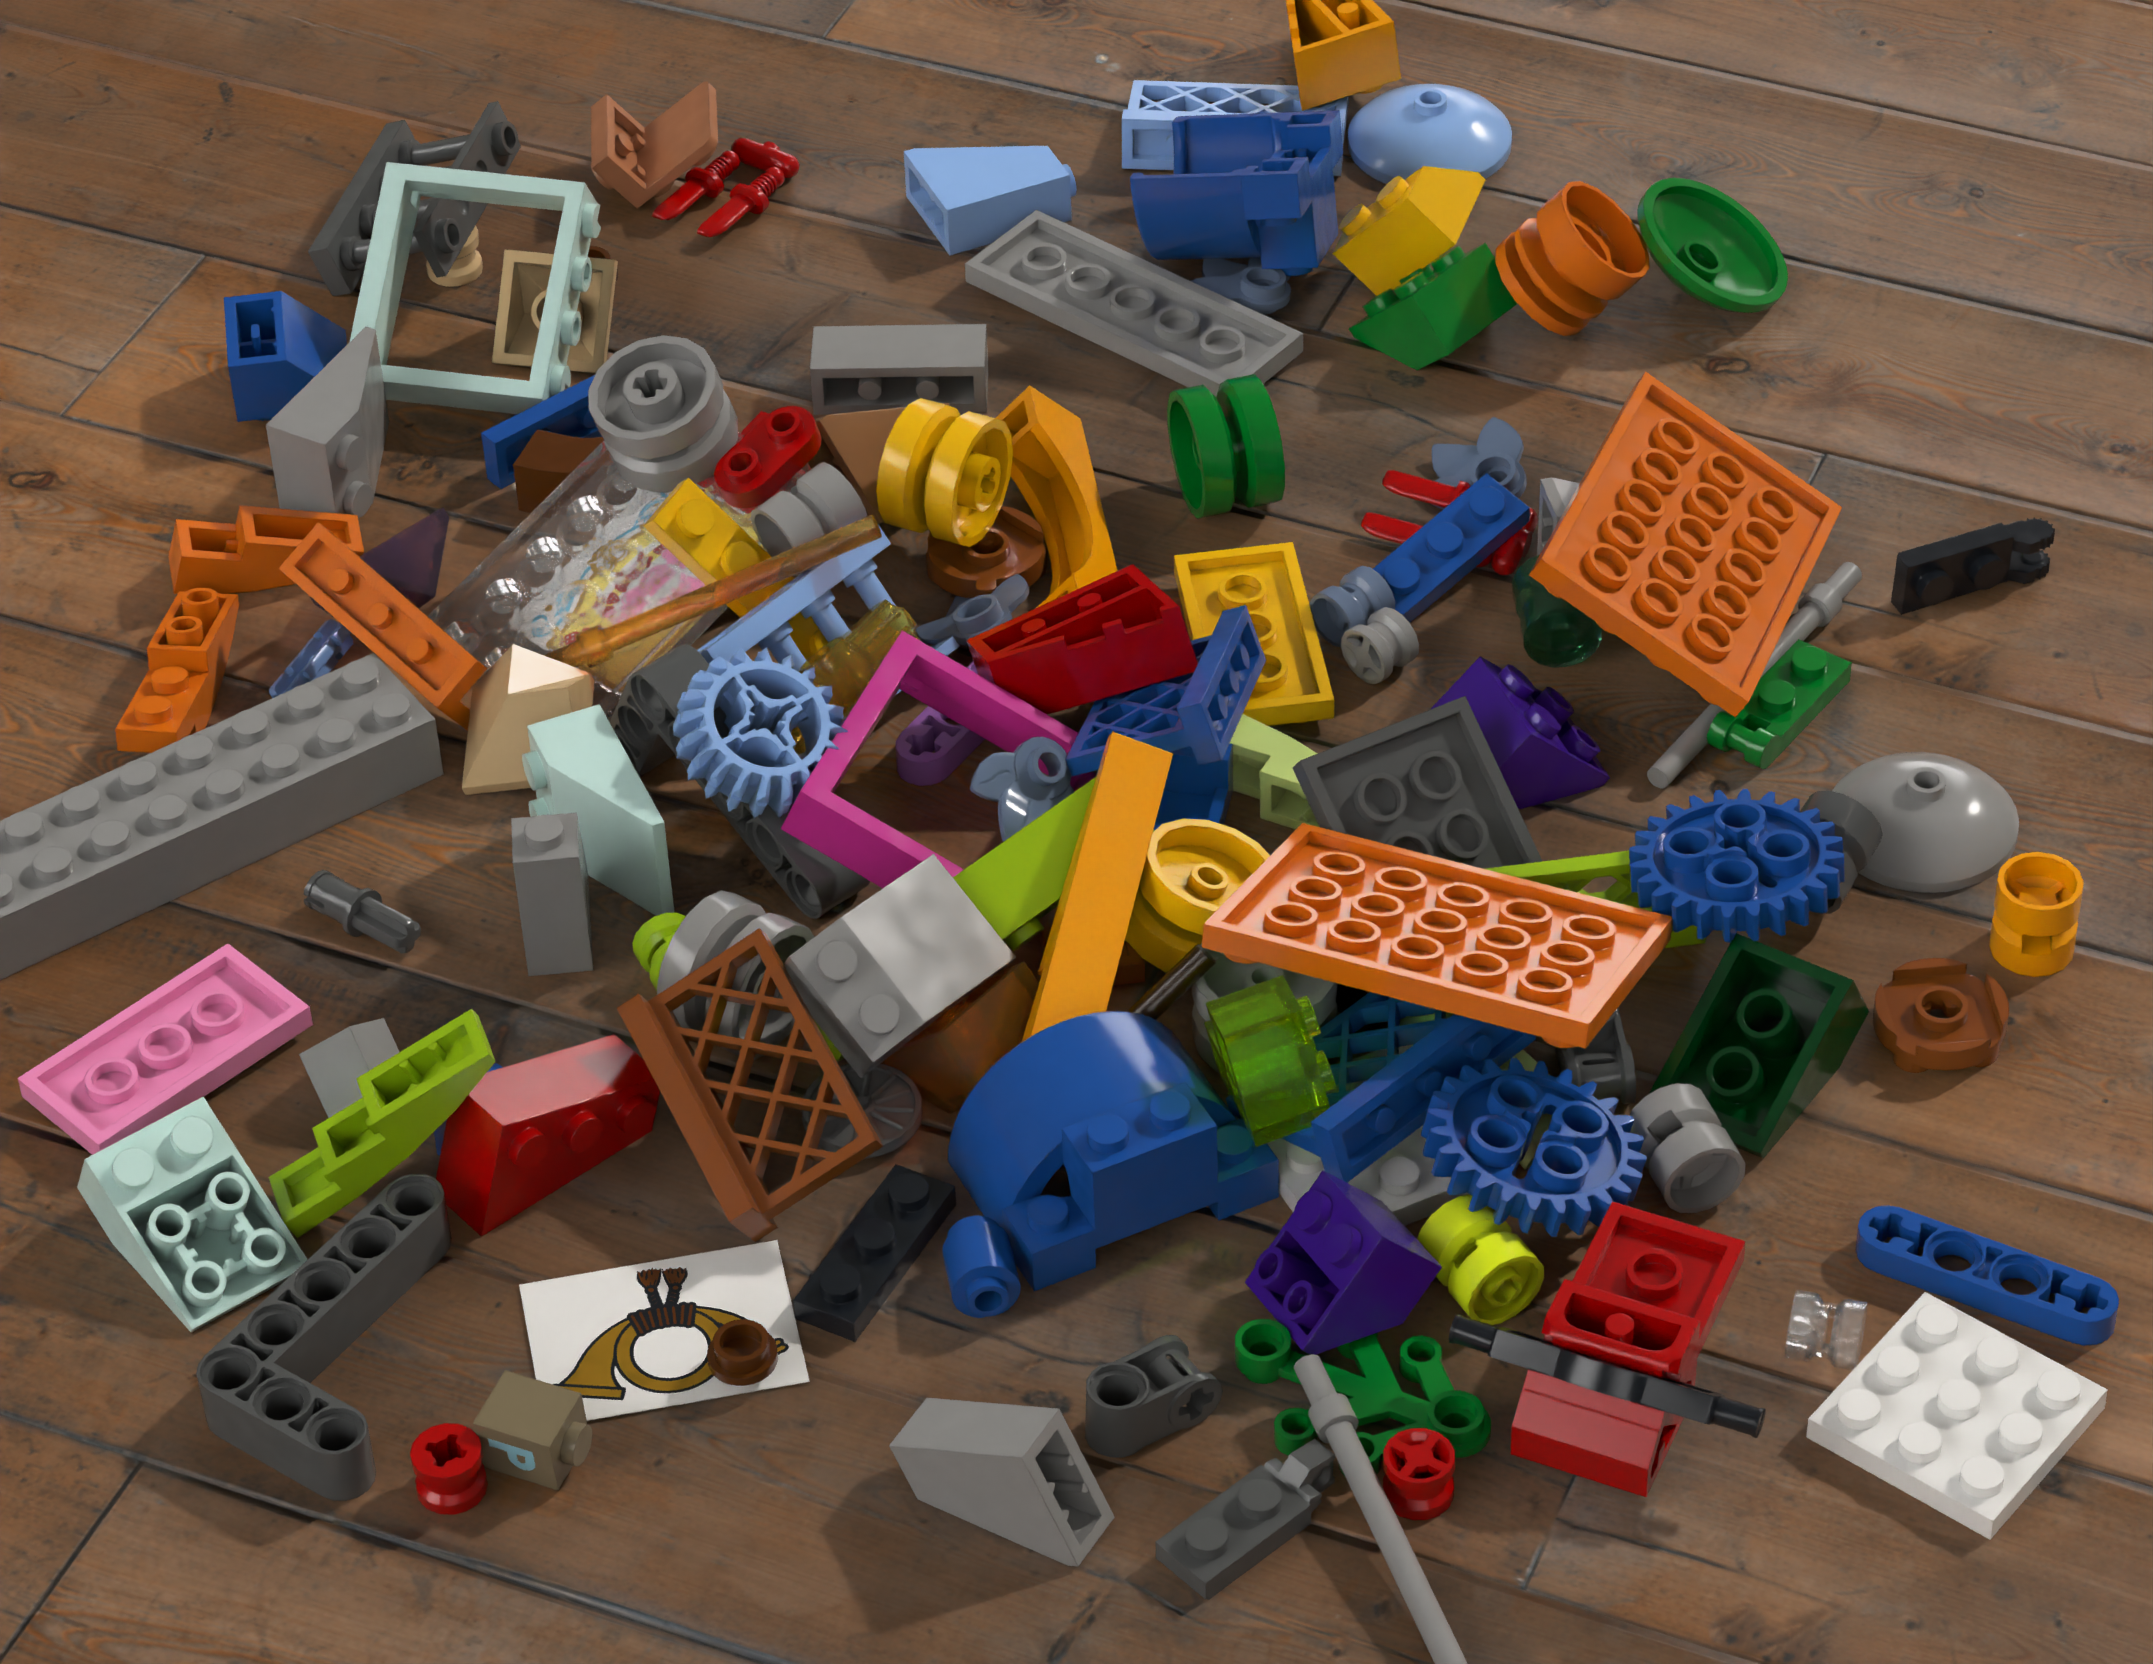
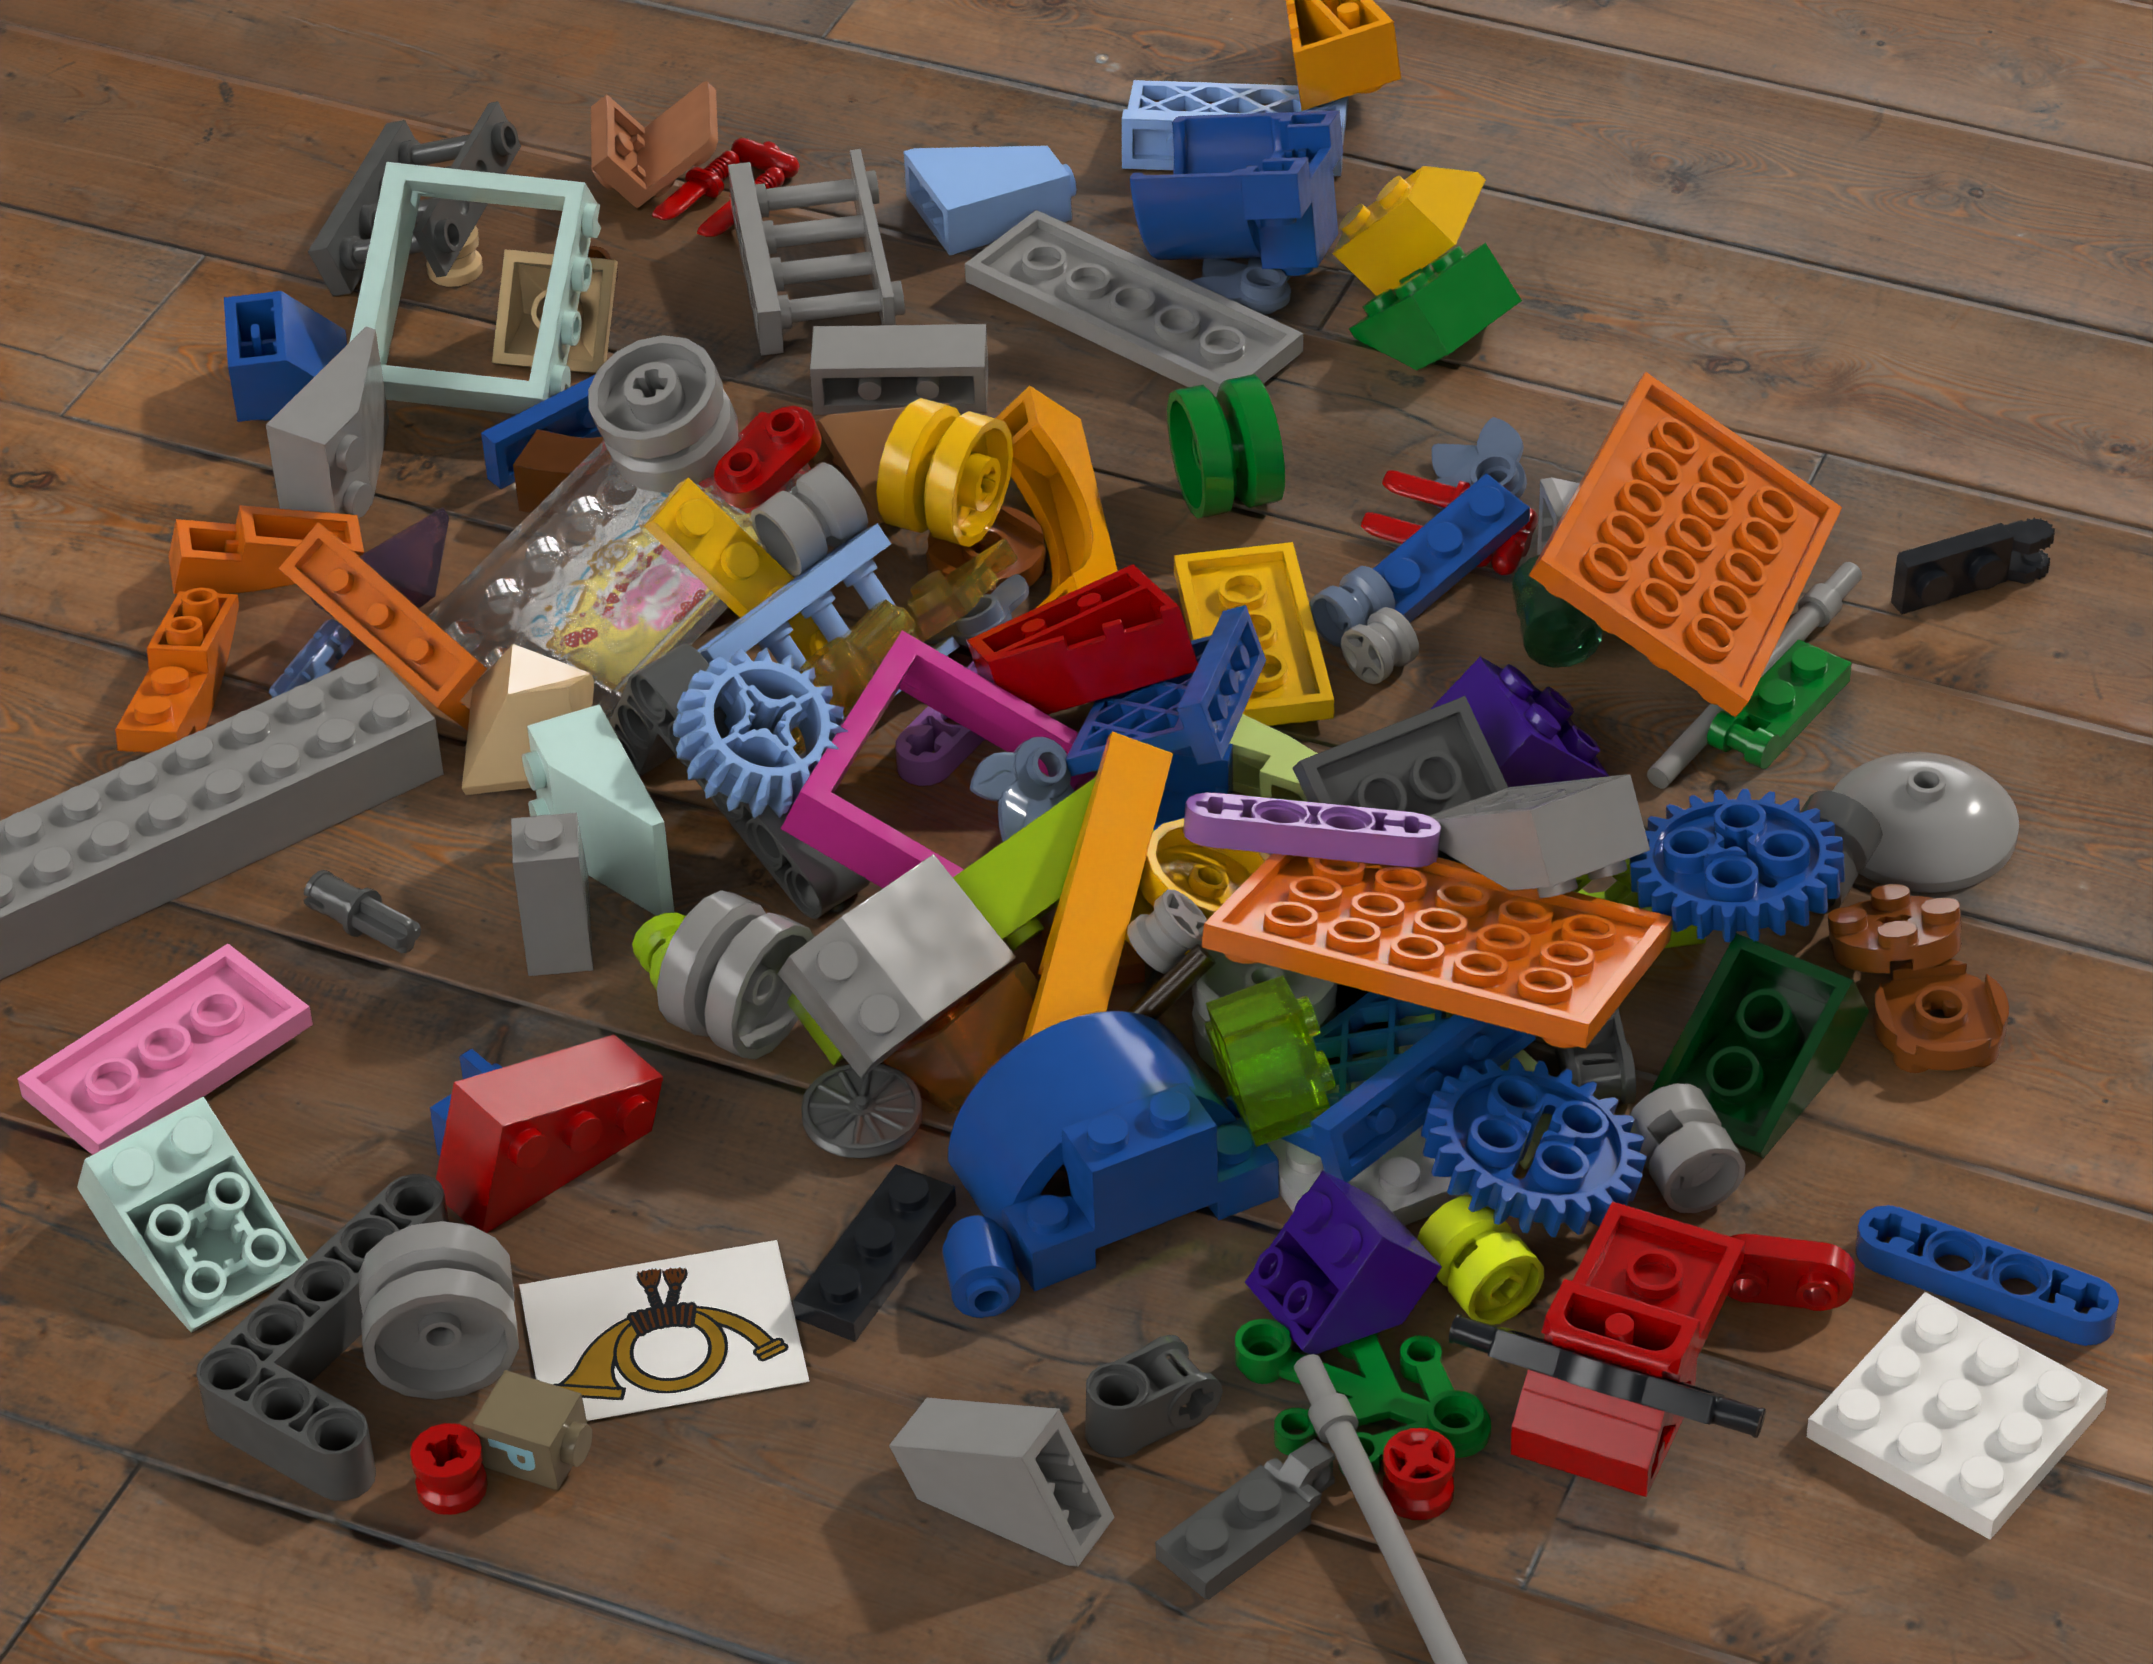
(343, 1058): light grey panel -> none
(398, 1112): lime slope -> none
(438, 1310): none -> light grey wheel
(598, 644): clear orange bar -> none
(708, 1123): dark orange fence -> none
(742, 1353): reddish brown plate -> none
(768, 275): none -> light grey fence
(945, 599): none -> clear yellow wing
(1167, 931): none -> light grey wheel
(1312, 829): none -> medium lavender beam
(1428, 128): light blue dish -> none
(1547, 833): none -> light grey slope
(1572, 258): orange wheel -> none
(1711, 246): green dish -> none
(1793, 1273): none -> red plate
(1810, 1327): clear wheel -> none
(1895, 929): none -> dark orange plate
(2036, 914): light orange wheel -> none

